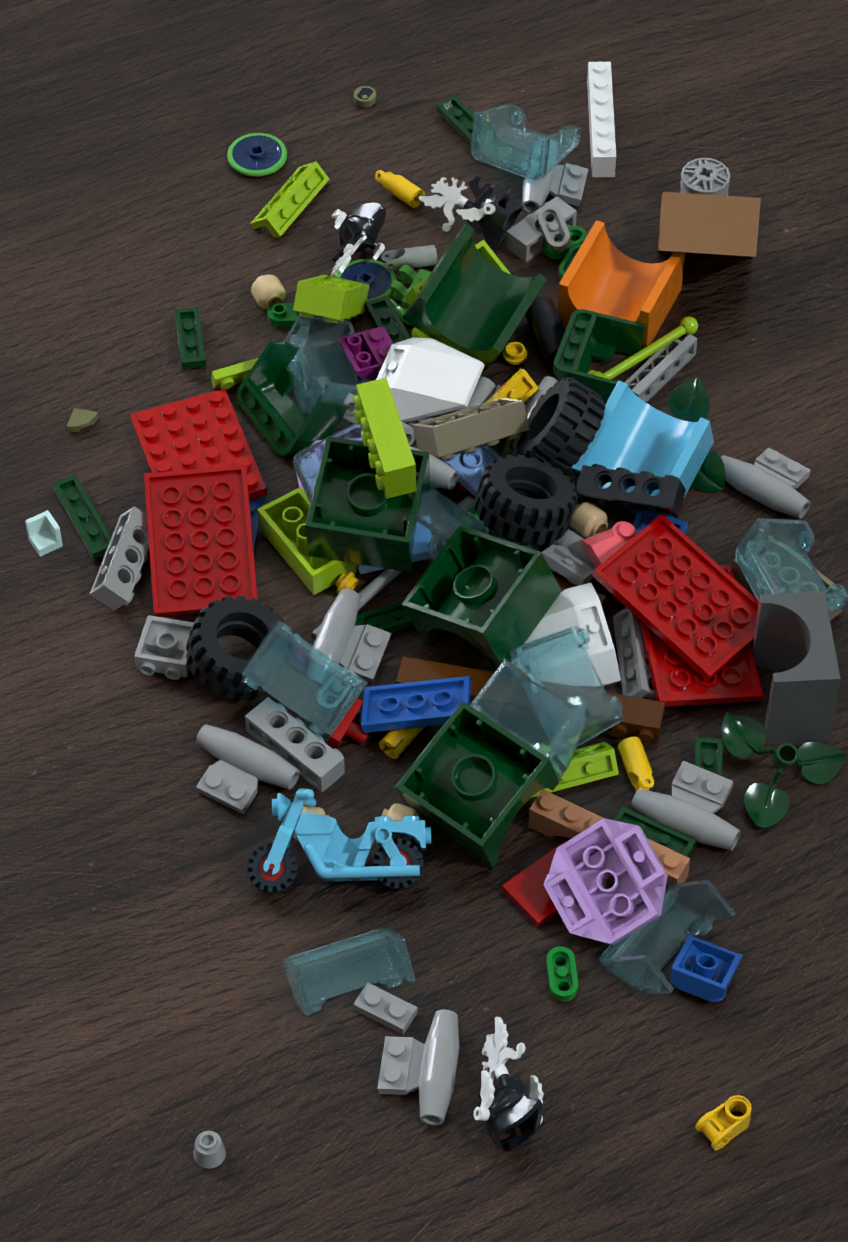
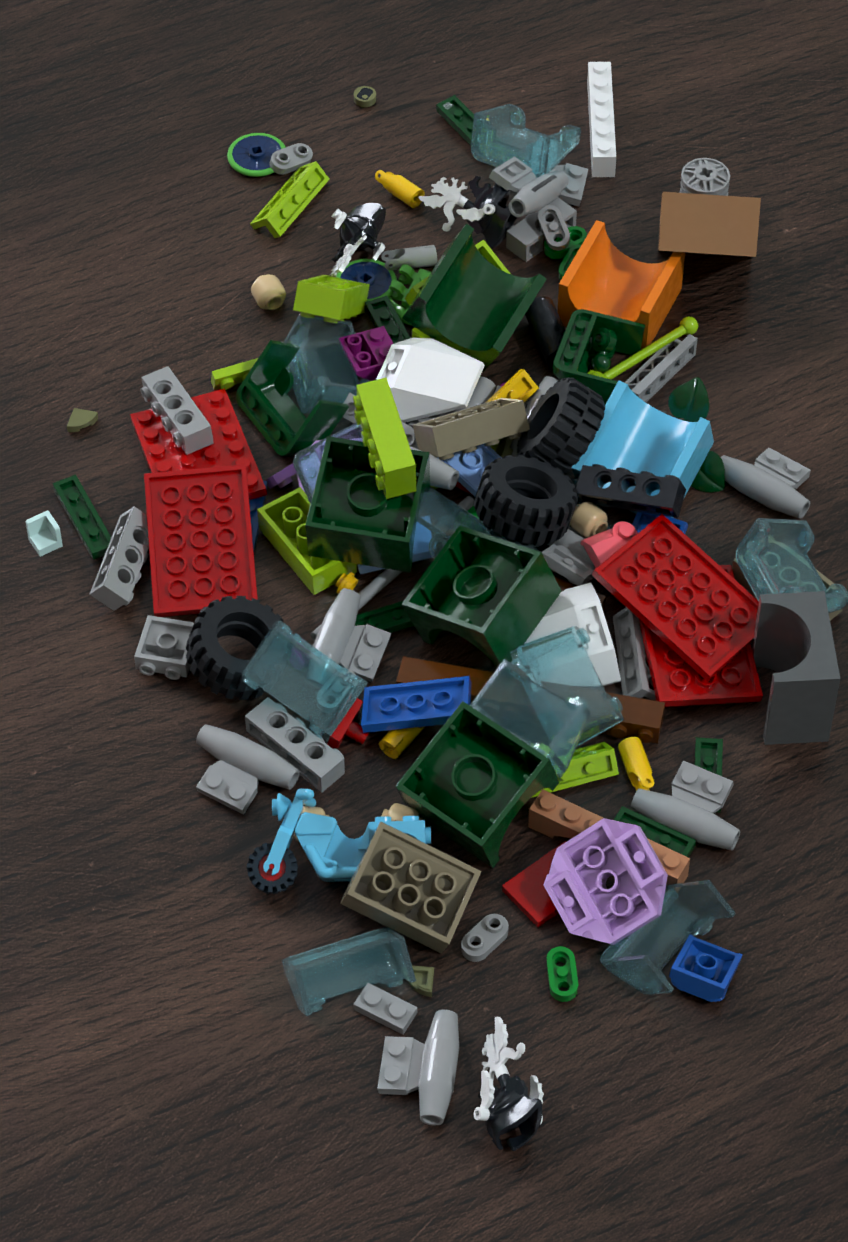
(176, 410): none -> light grey brick
(190, 338): dark green plate -> none
(209, 1150): light grey hat -> none
(281, 478): none -> medium lavender plate
(282, 315): green plate -> none
(294, 157): none -> light grey plate
(411, 887): none -> dark tan slope
(424, 980): none -> olive tile
(486, 935): none -> light grey plate
(515, 353): yellow plate -> none
(531, 191): none -> light grey plate
(604, 342): none -> dark green plate
(721, 1125): yellow piece -> none
(764, 803): dark green plant -> none

